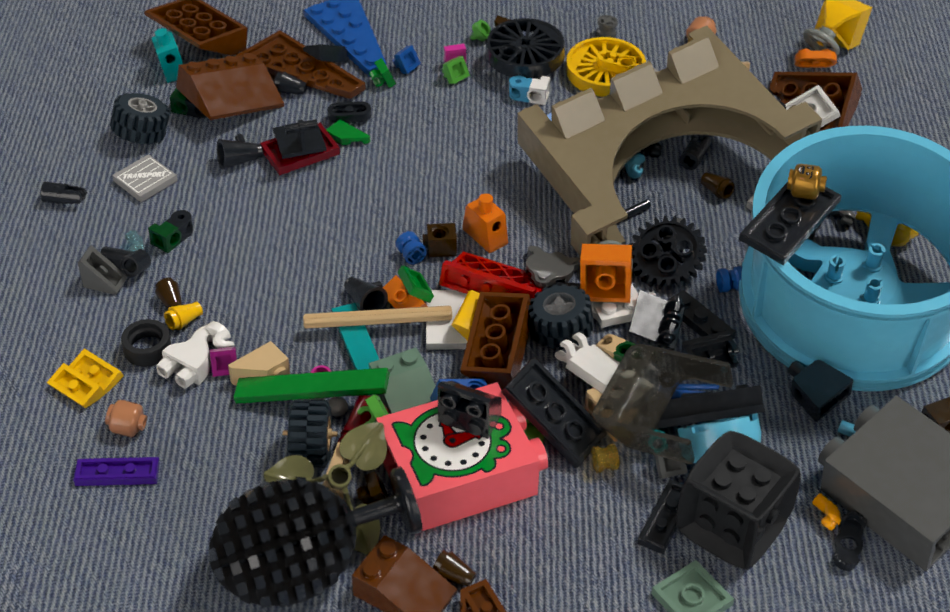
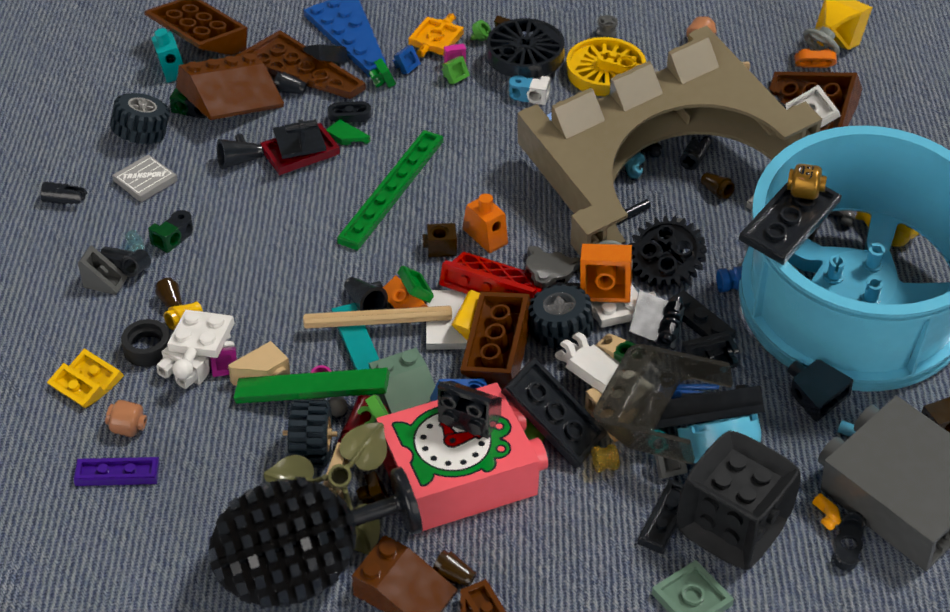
(198, 335): none -> white plate
(389, 190): none -> green tile
(411, 247): blue wheel -> none
(435, 34): none -> light orange plate

